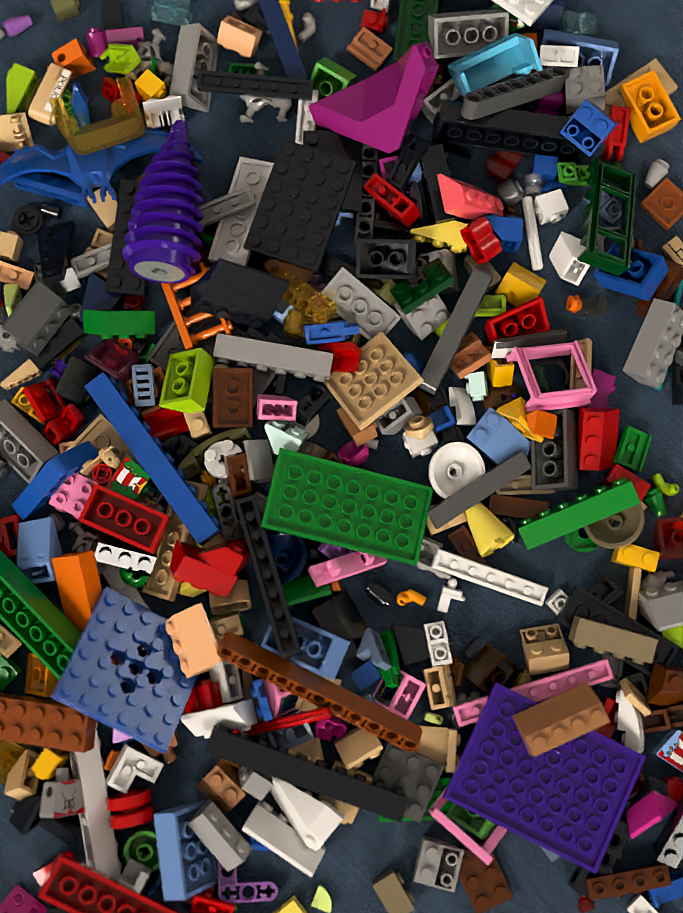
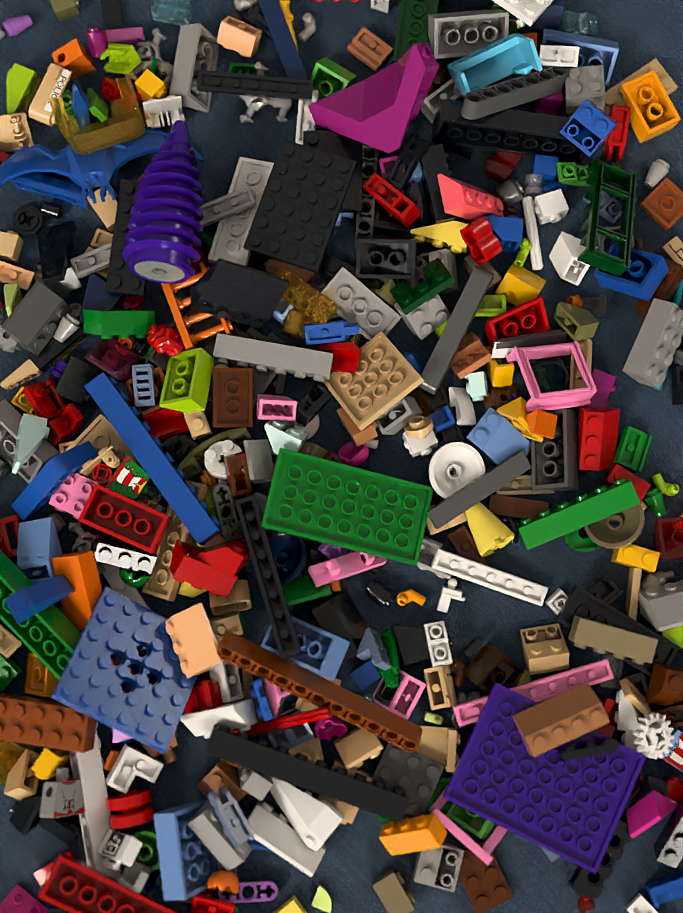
(29, 438): none -> light aqua slope
(37, 597): none -> blue slope
(66, 327): none -> light grey cone
(97, 105): none -> bright green slope
(119, 848): none -> white piece
(165, 339): none -> red head
(224, 880): none -> orange hair
(231, 816): none -> sand blue hinge
(375, 21): red bracket -> none
(413, 834): none -> light orange brick
(525, 247): none -> lime arm
(575, 321): none -> olive slope
(589, 749): none -> black hinge
(628, 882): reddish brown bracket -> none
(653, 735): none -> white gear

